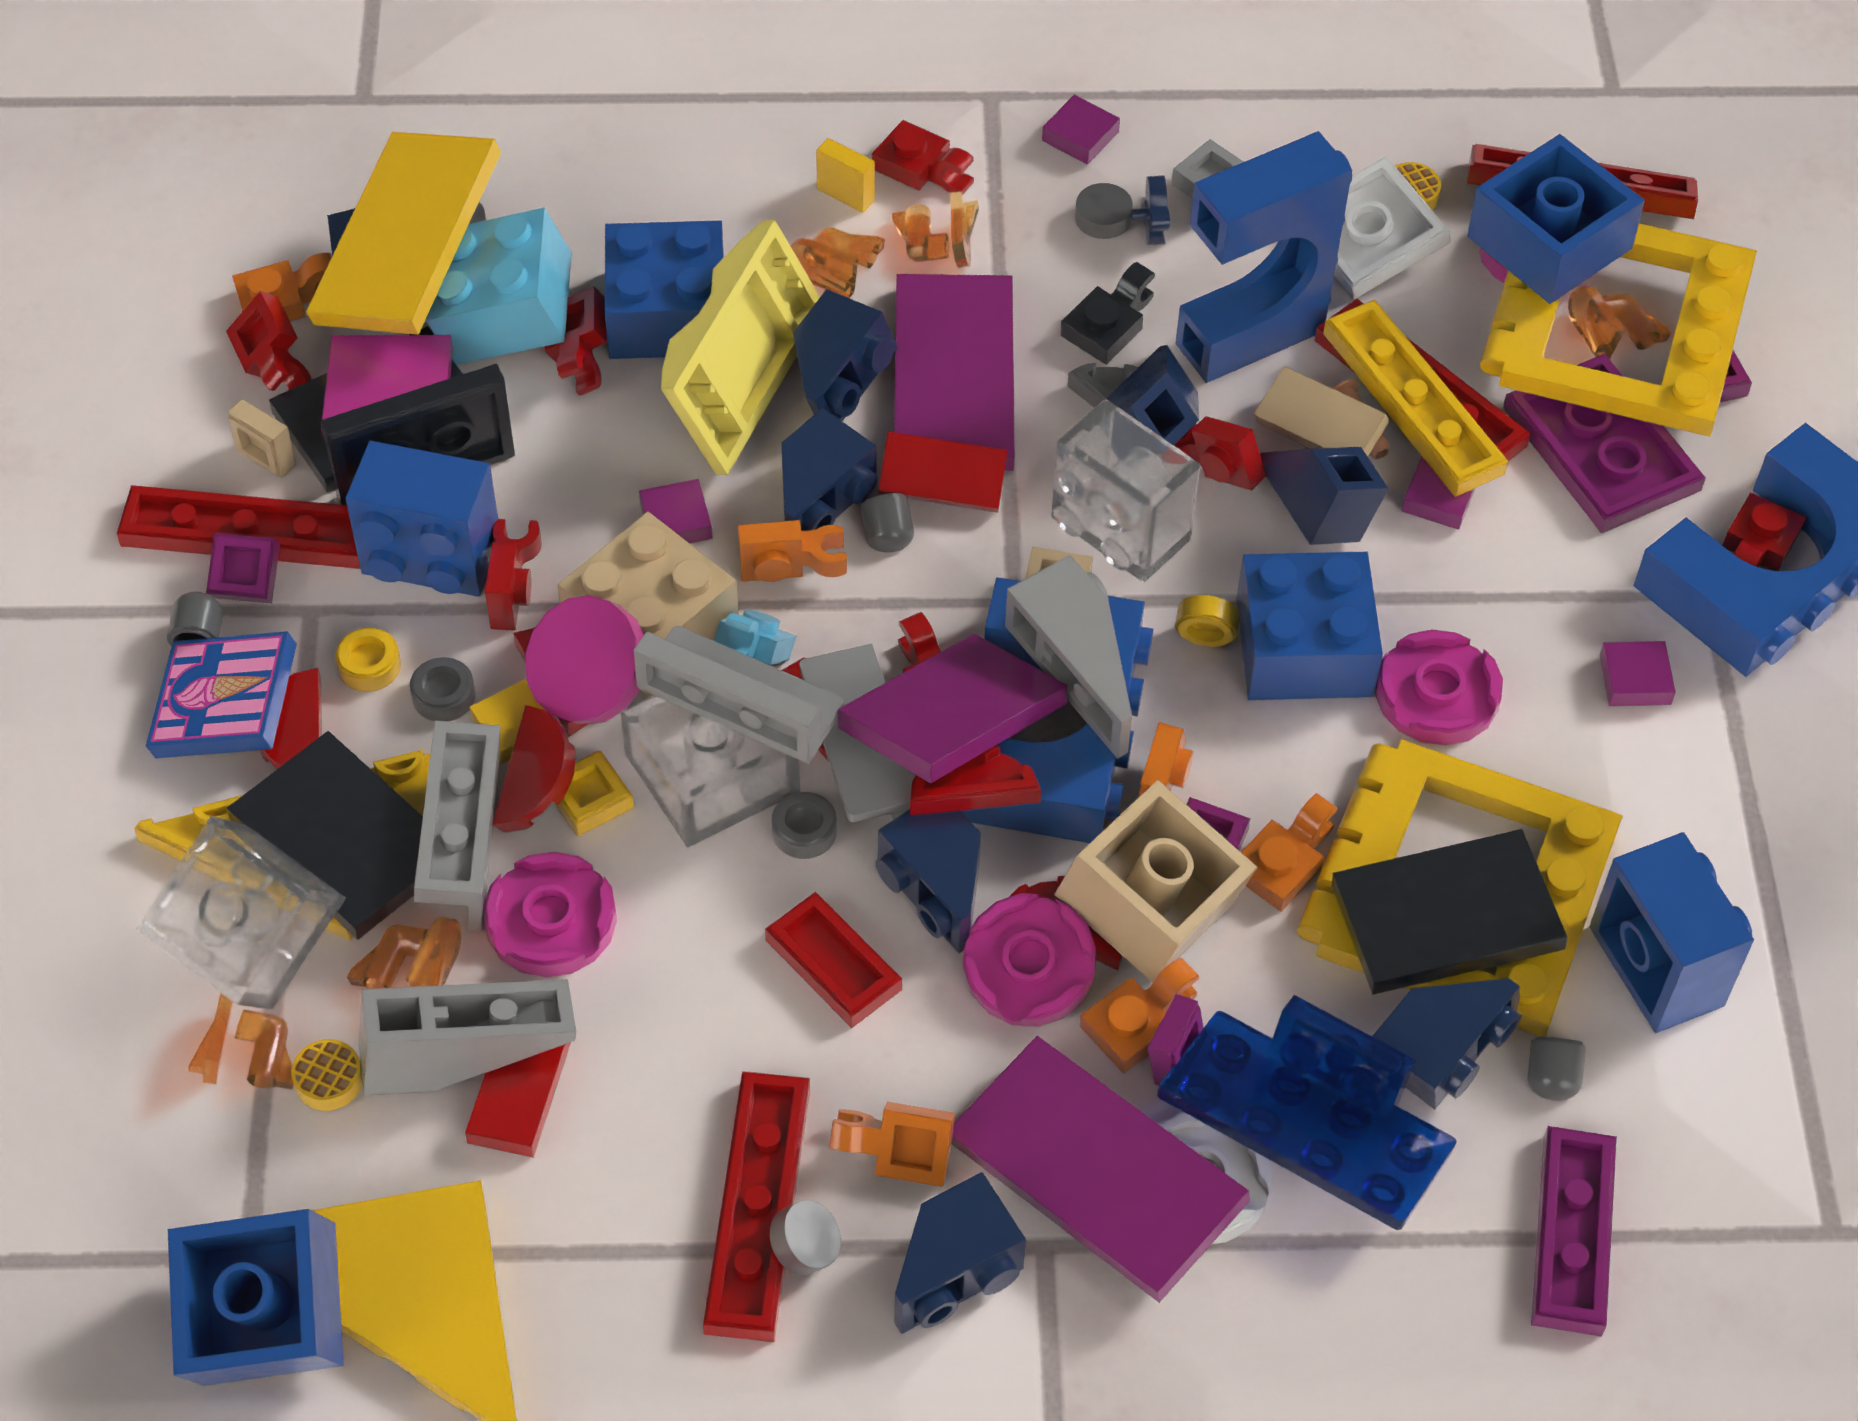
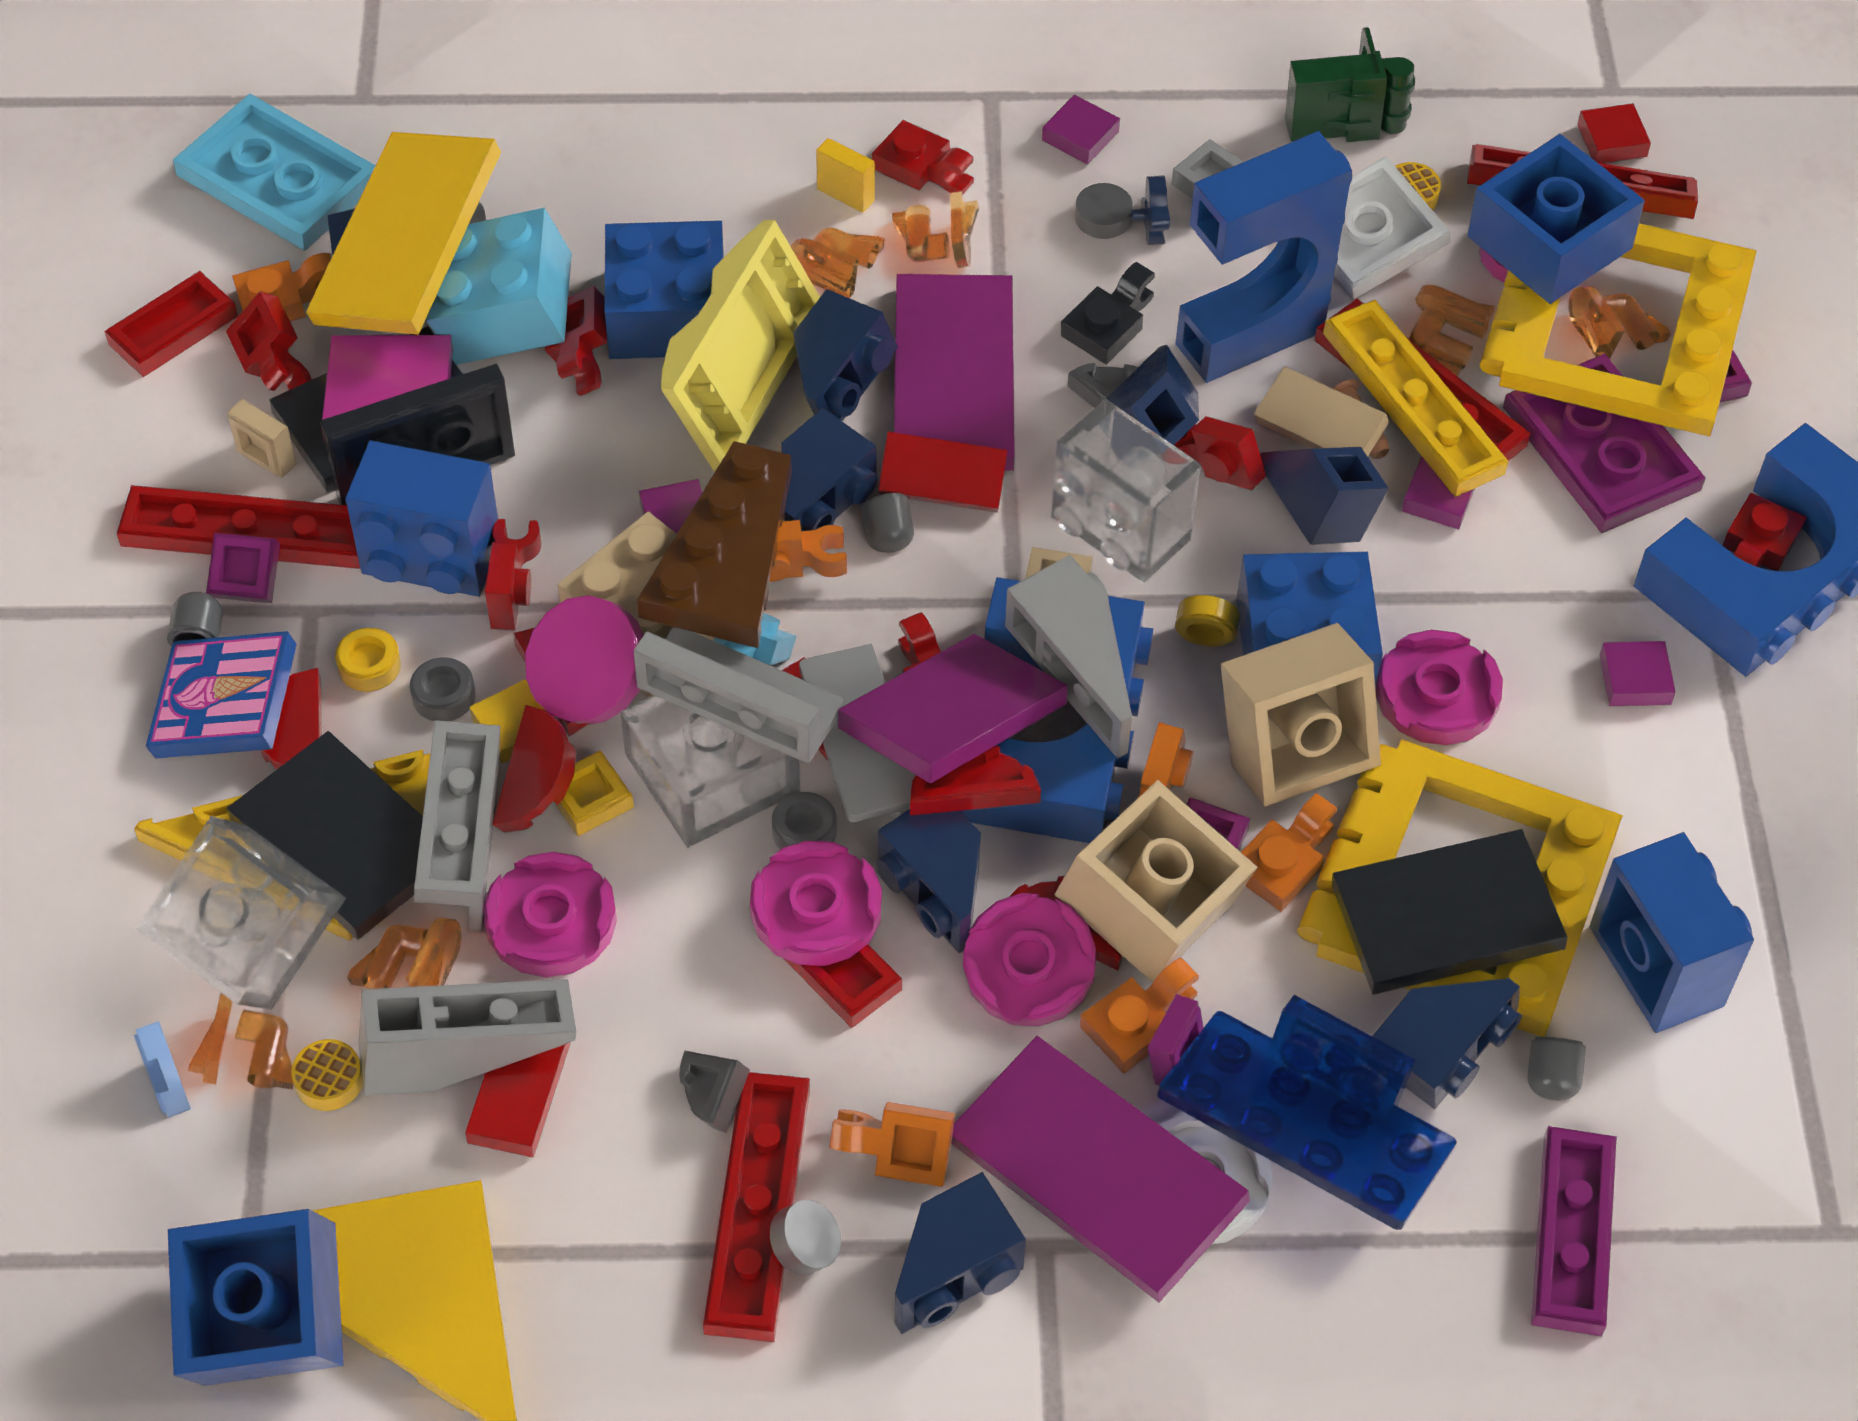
(161, 1069): none -> light blue tile
(171, 323): none -> red tile
(275, 171): none -> medium azure plate
(712, 1086): none -> flat silver tile
(724, 552): none -> reddish brown wing
(815, 903): none -> dark pink tile
(1301, 714): none -> tan brick
(1350, 95): none -> dark green piece
(1446, 307): none -> clear orange piece
(1614, 133): none -> red tile

